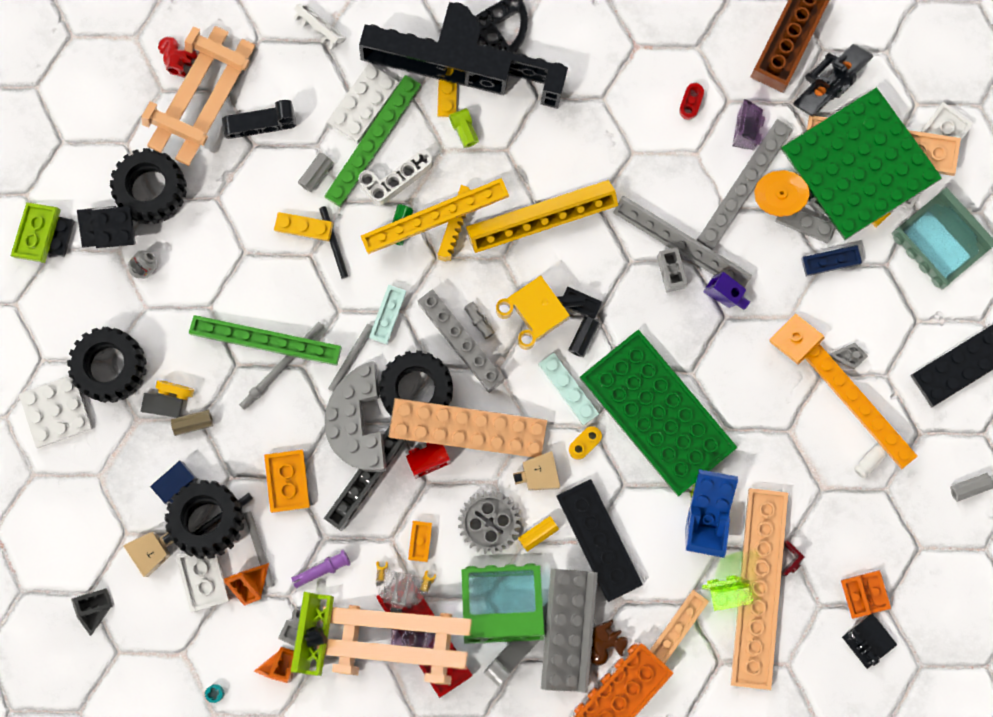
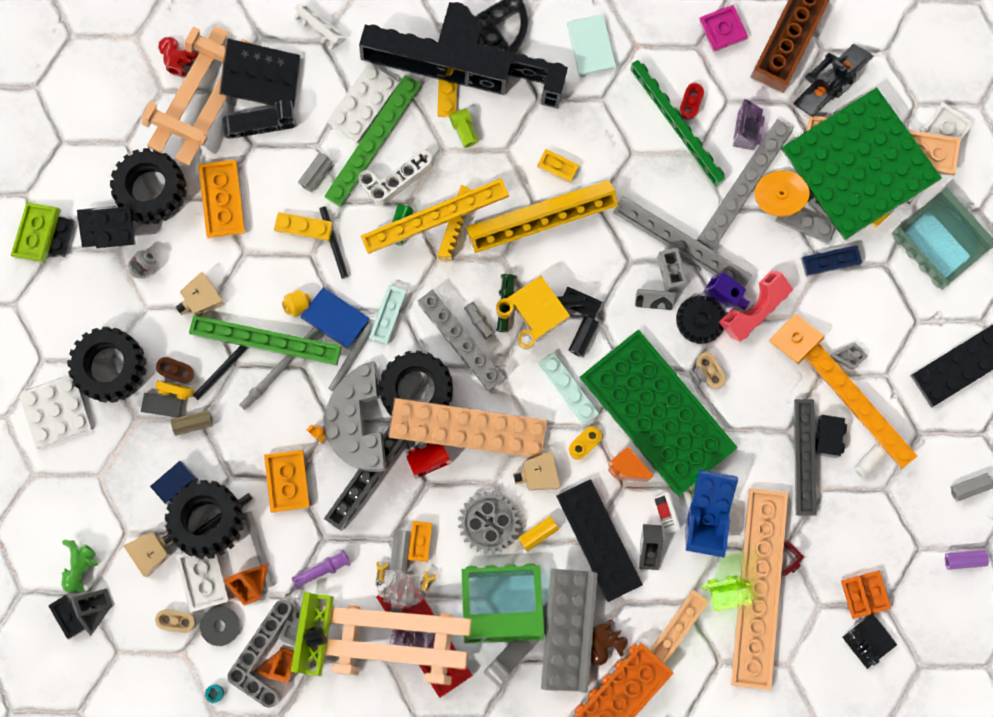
(66, 617): none -> black plate
(80, 561): none -> bright green animal
(175, 371): none -> reddish brown plate
(176, 621): none -> tan plate
(199, 296): none -> tan torso
(208, 622): none -> dark grey tile
(219, 372): none -> black bar
(221, 199): none -> light orange plate
(258, 73): none -> black plate
(258, 653): none -> light grey beam
(296, 303): none -> yellow head
(318, 433): none -> light orange plate
(335, 318): none -> blue tile
(400, 550): none -> light grey axle
(506, 291): none -> dark green pin
(558, 165): none -> yellow plate
(591, 45): none -> light aqua tile
(629, 467): none -> orange slope
(650, 546): none -> dark grey slope
(654, 299): none -> light grey slope
(666, 513): none -> slope
(682, 129): none -> green plate
(692, 328): none -> black gear
(698, 376): none -> light grey bush
(711, 370): none -> tan plate
(723, 28): none -> dark pink plate
(773, 290): none -> coral arch
(804, 457): none -> dark grey plate
(830, 436): none -> black brick
(966, 559): none -> medium lavender axle

